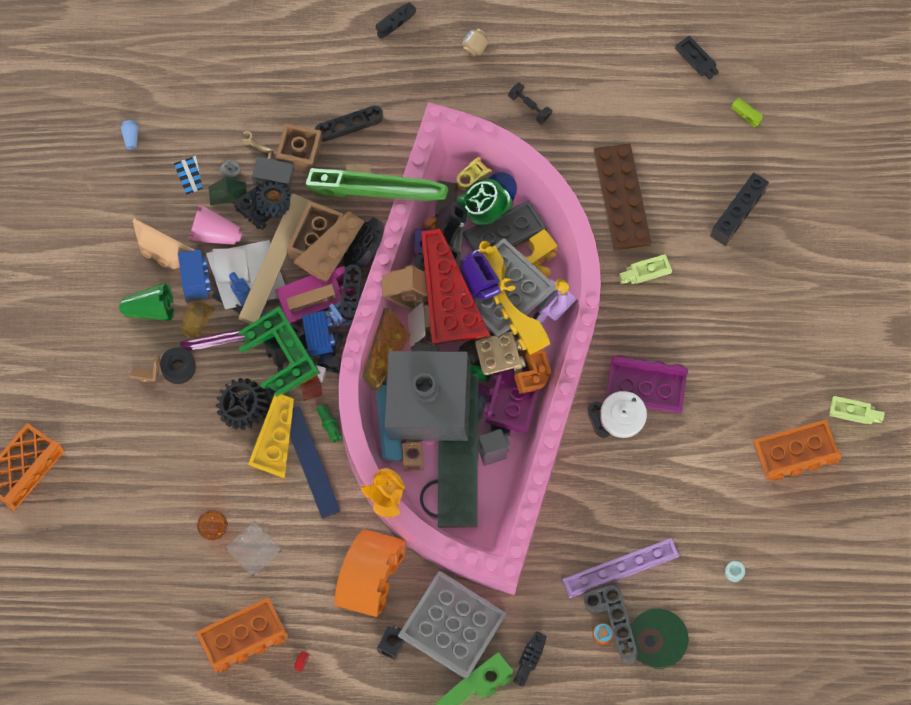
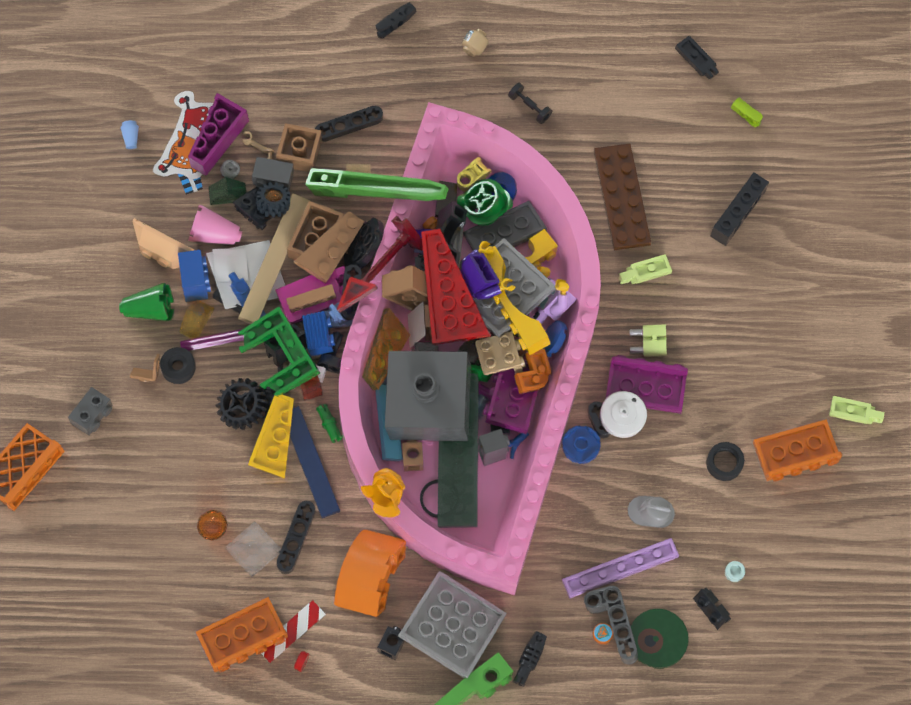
(90, 411): none -> dark grey brick
(189, 125): none -> sticker
(217, 133): none -> magenta wedge
(296, 628): none -> sticker
(299, 538): none -> black beam
(358, 289): none -> dark red piece
(516, 442): none -> blue bar
(556, 337): none -> blue tile
(581, 444): none -> blue tile
(651, 511): none -> light grey piece
(653, 340): none -> yellowish green piece
(716, 614): none -> black hinge
(733, 449): none -> black tyre

